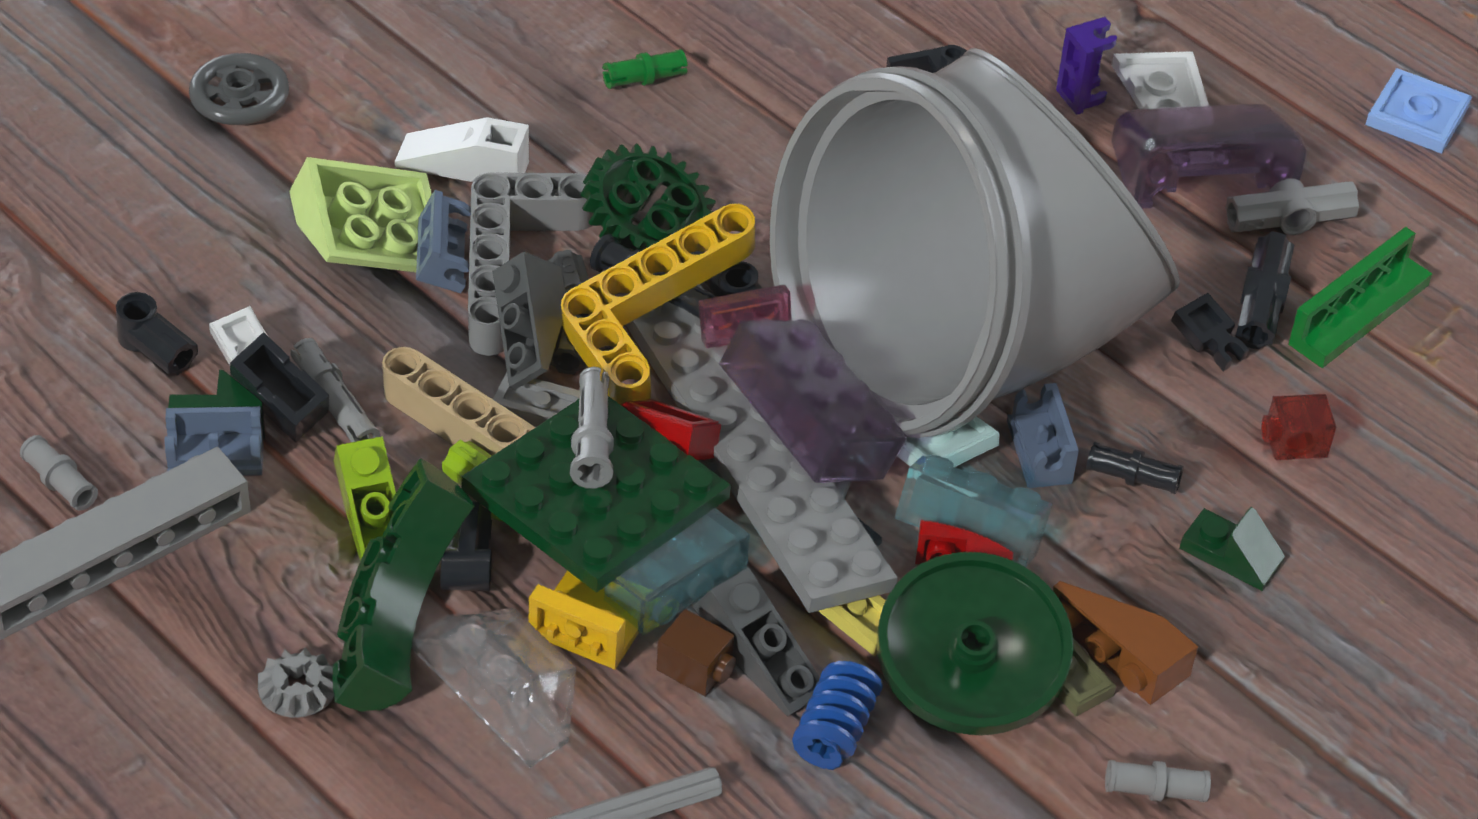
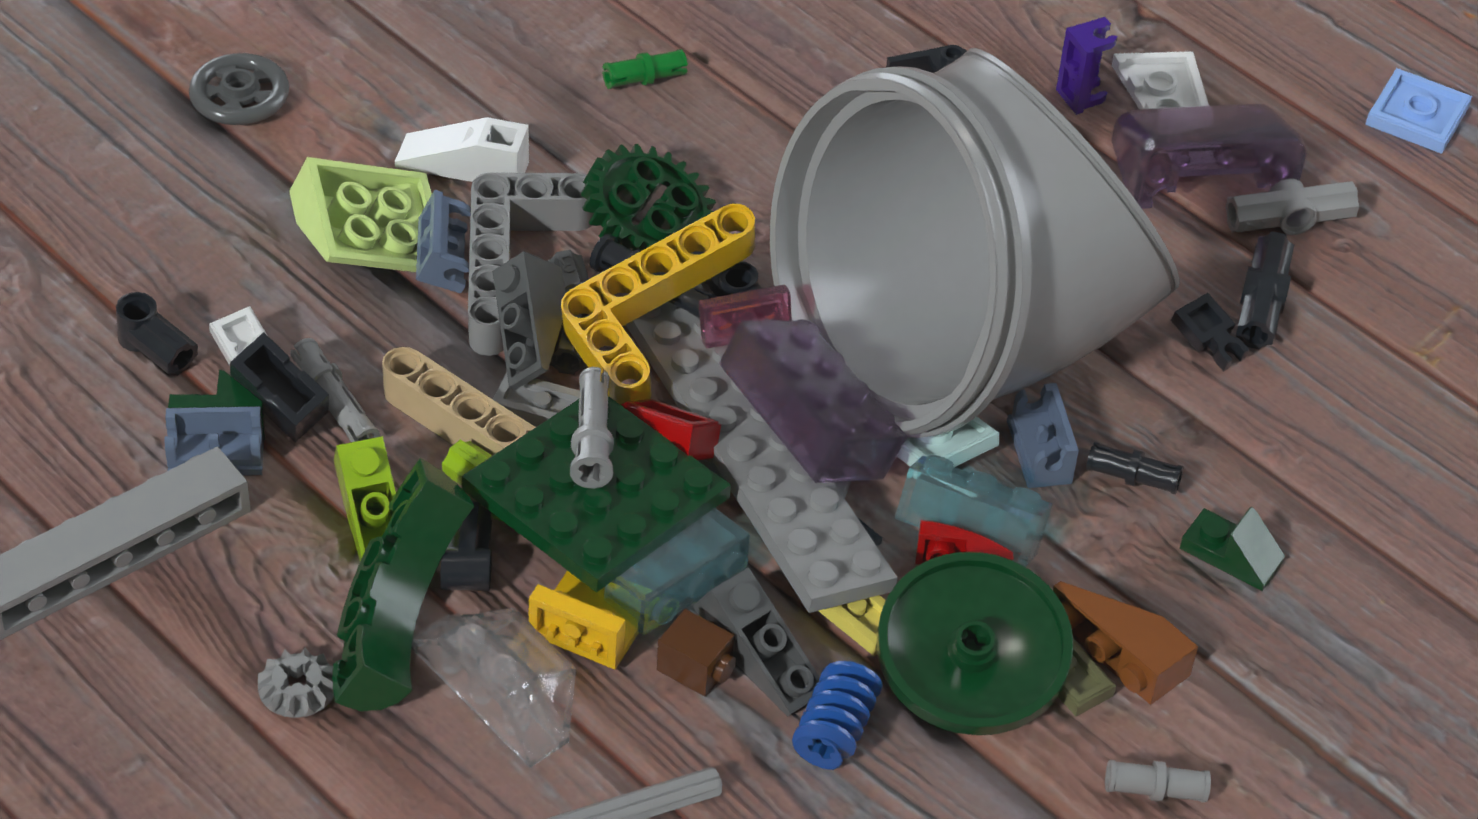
(58, 472): light grey pin -> none
(1299, 427): clear red brick -> none
(1358, 300): green fence -> none

